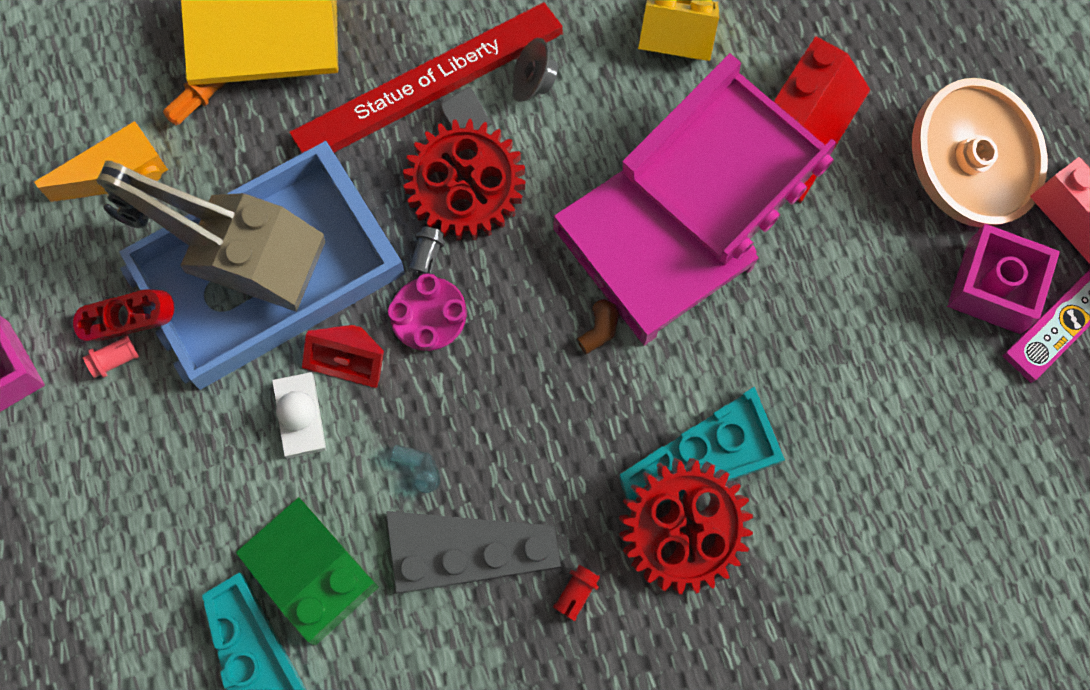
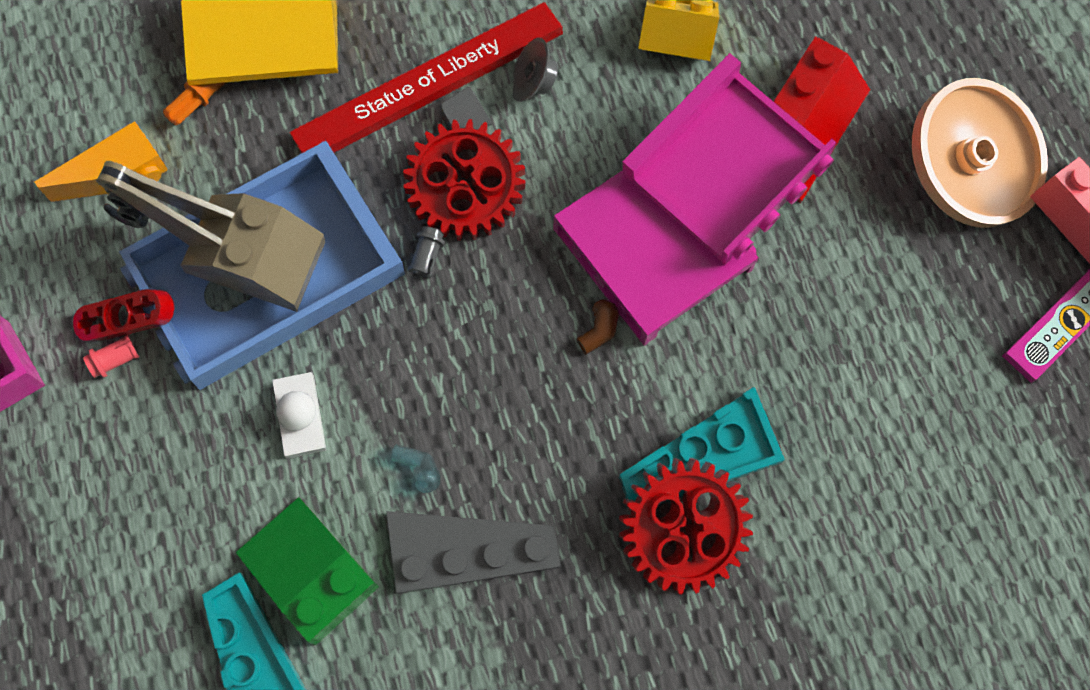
(344, 354): red slope -> none
(428, 313): dark pink dish -> none
(576, 592): red pin -> none
(1003, 279): dark pink brick -> none

